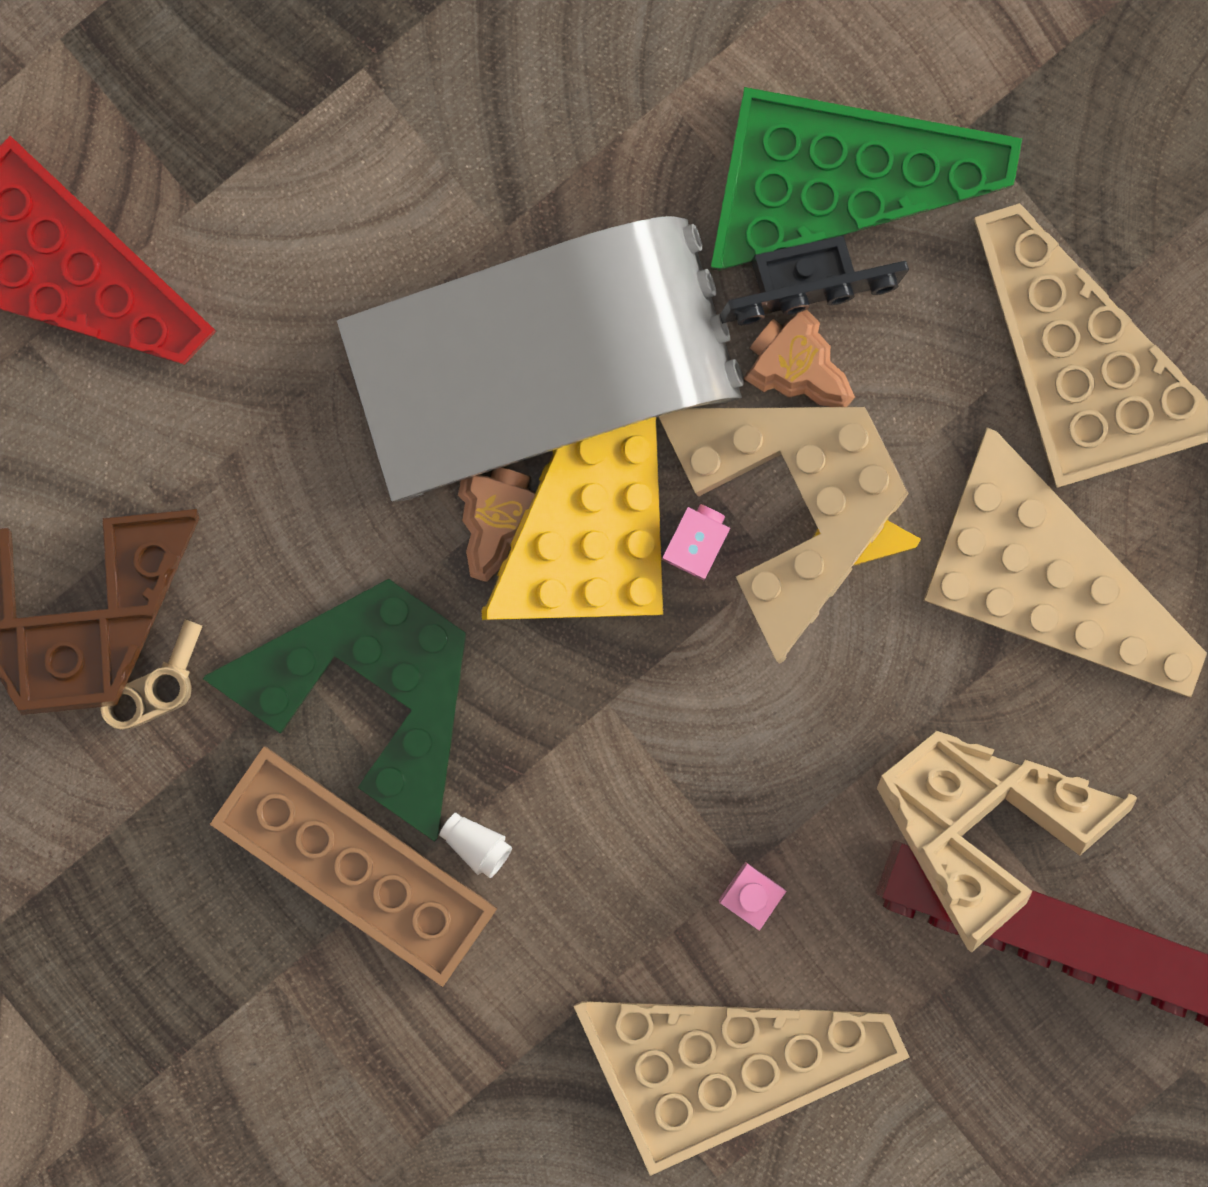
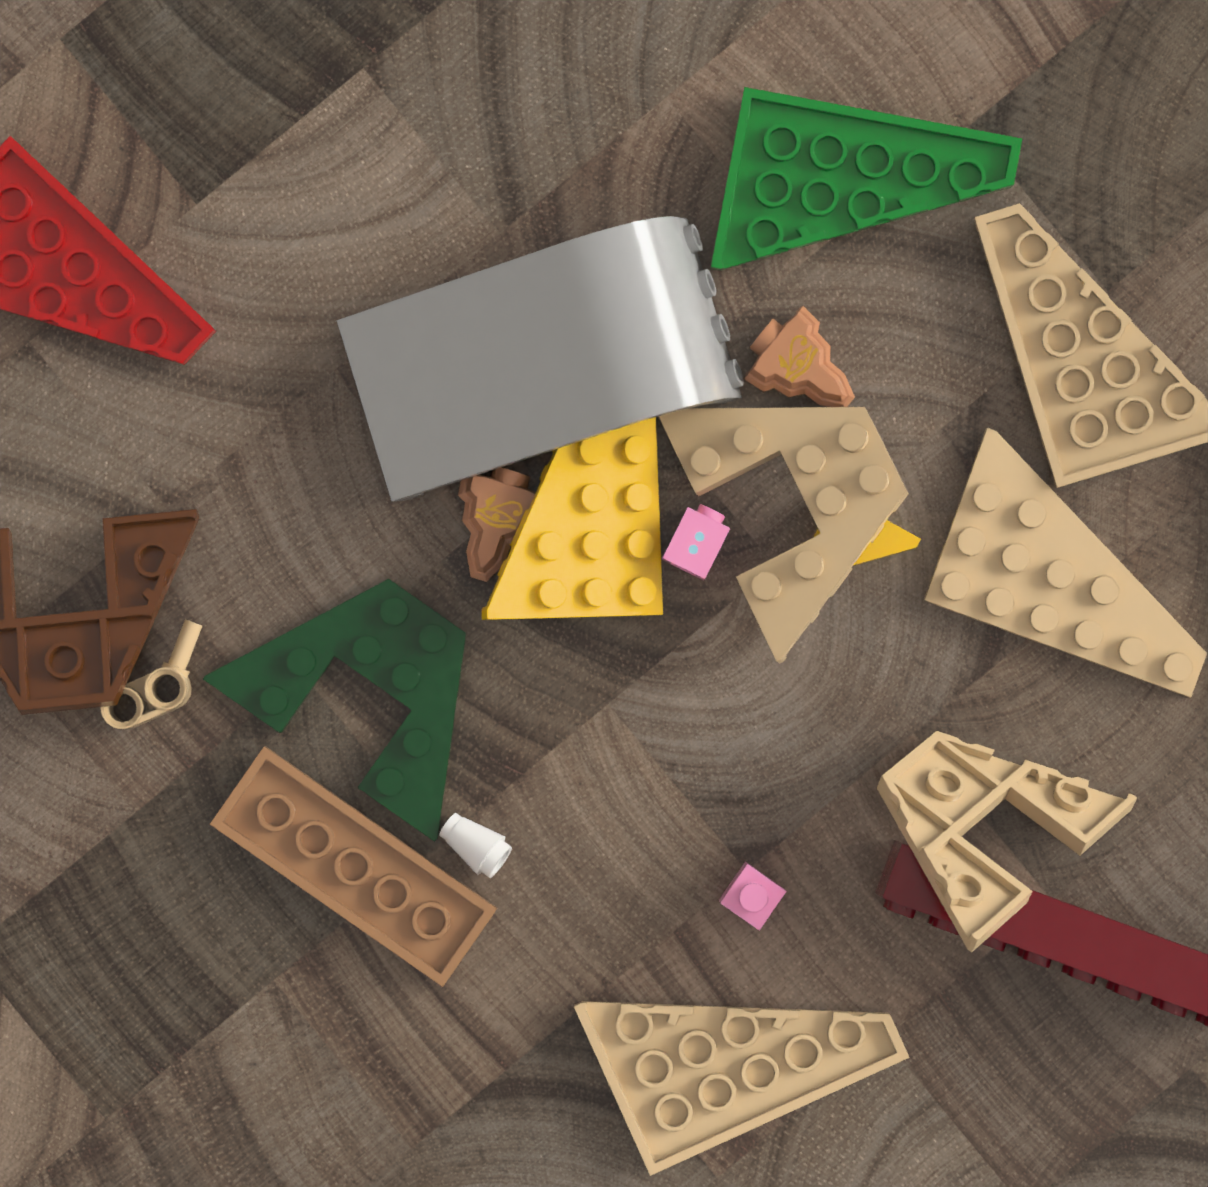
(806, 275): black bracket -> none

